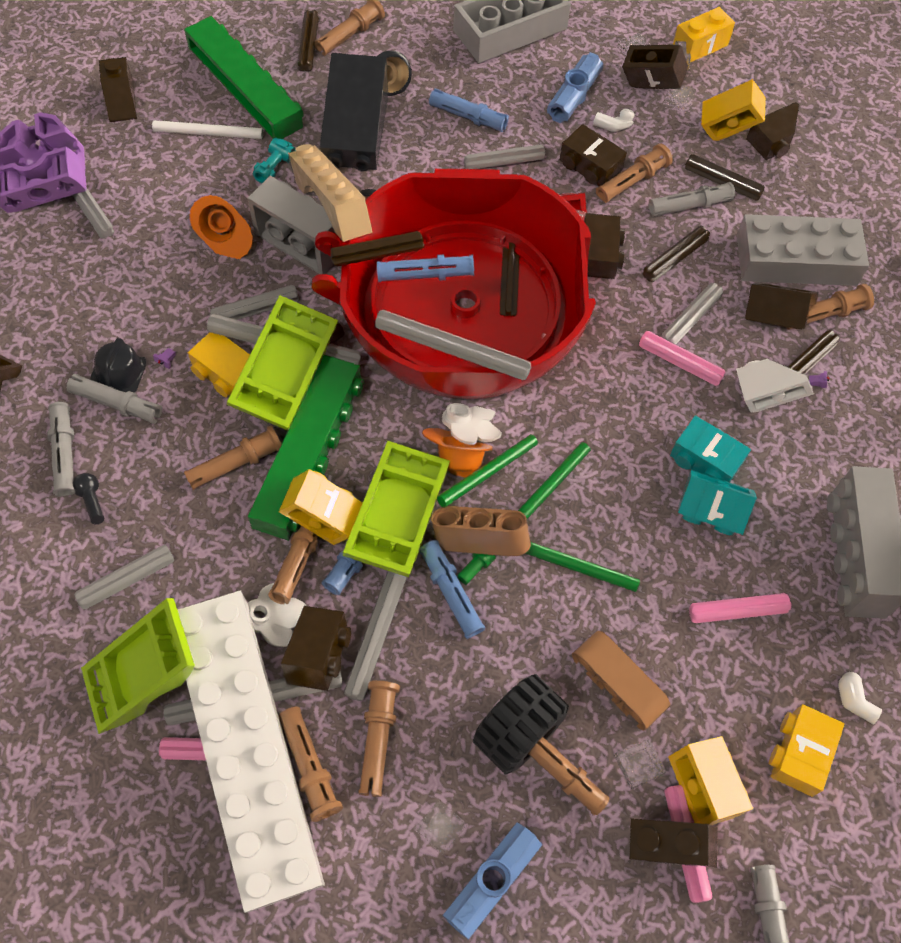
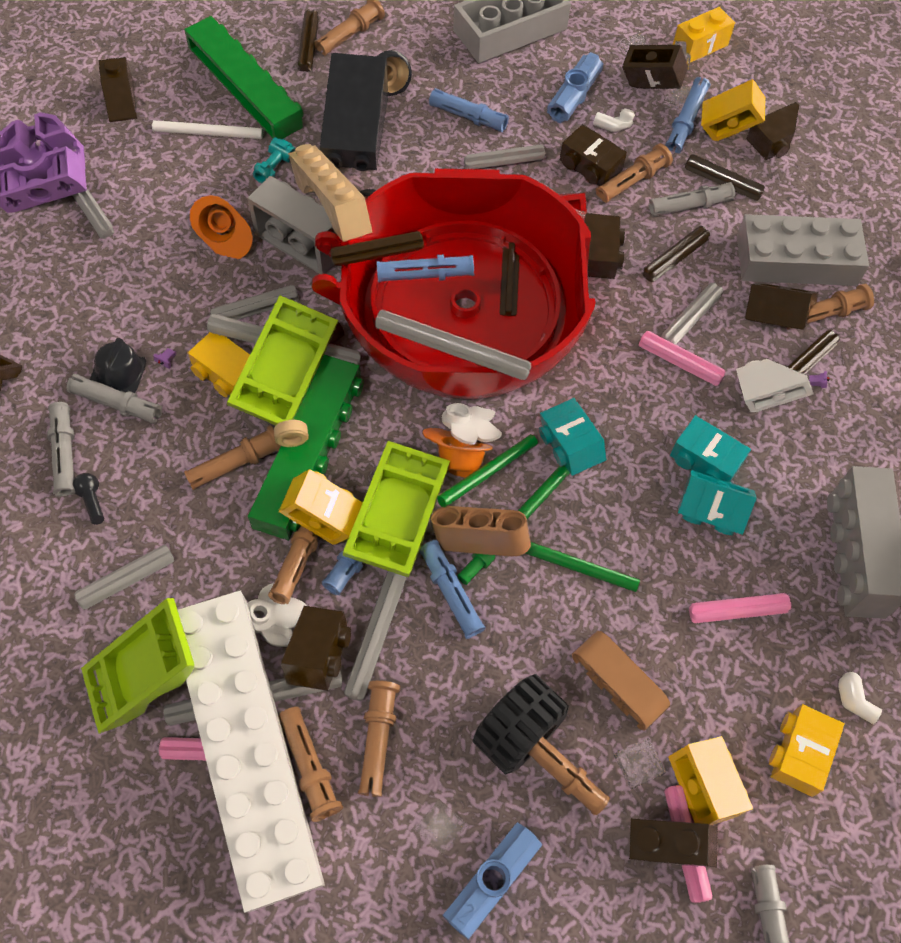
(291, 433): none -> tan tile
(572, 436): none -> teal brick
(683, 124): none -> medium blue pin

